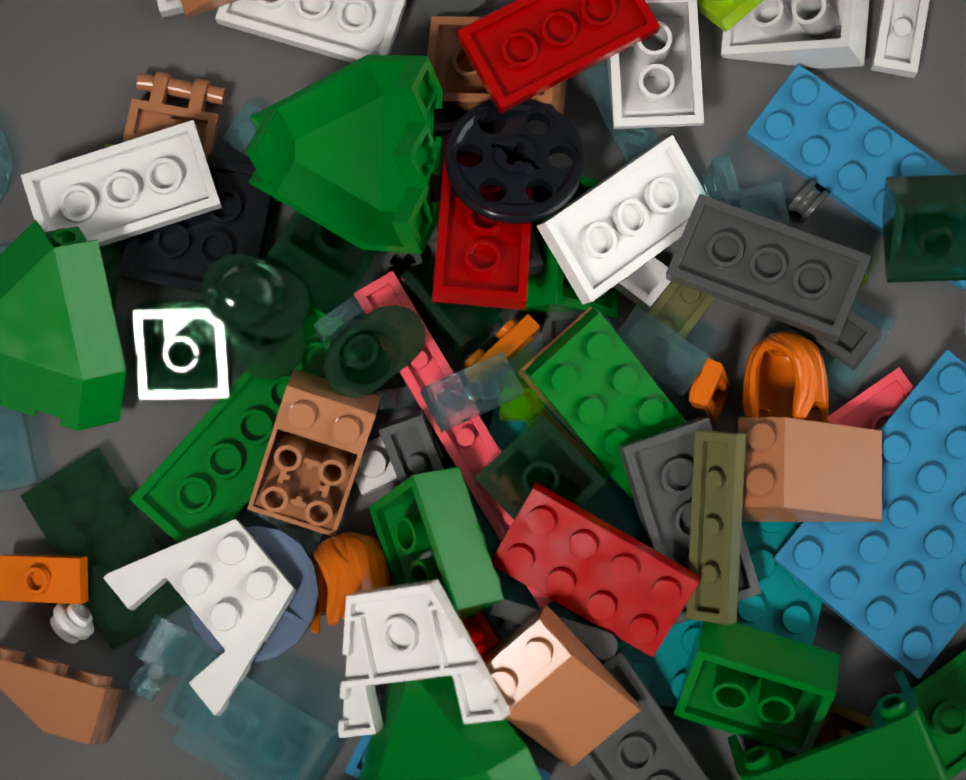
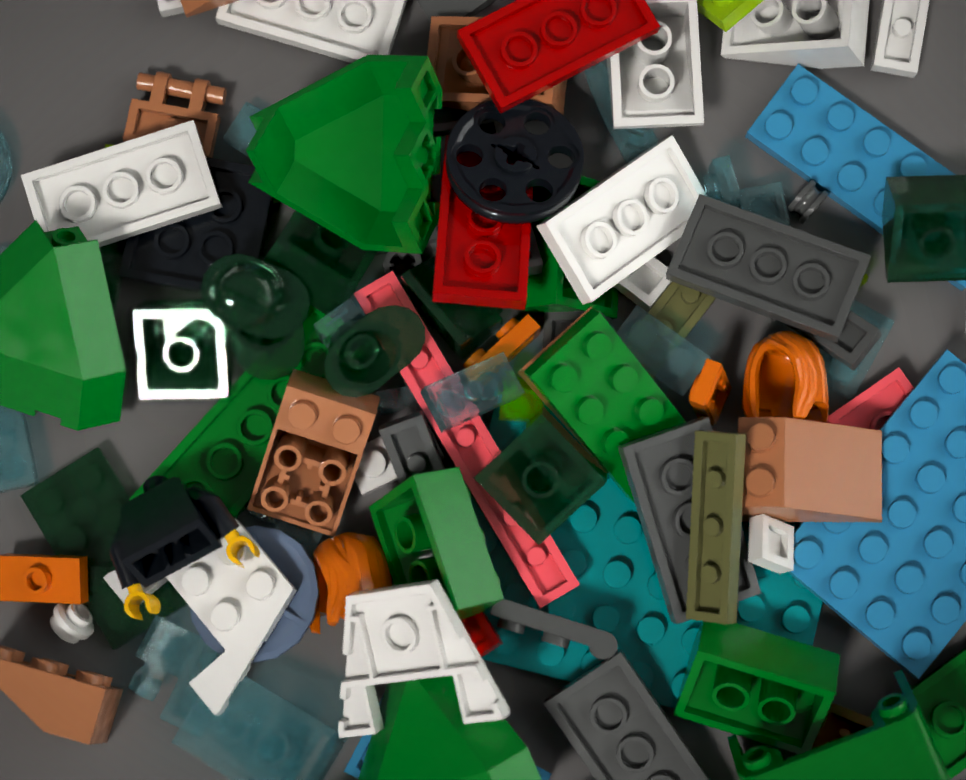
(165, 533): none -> black torso
(558, 688): nougat slope -> none
(595, 570): red plate -> none
(771, 544): none -> white plate

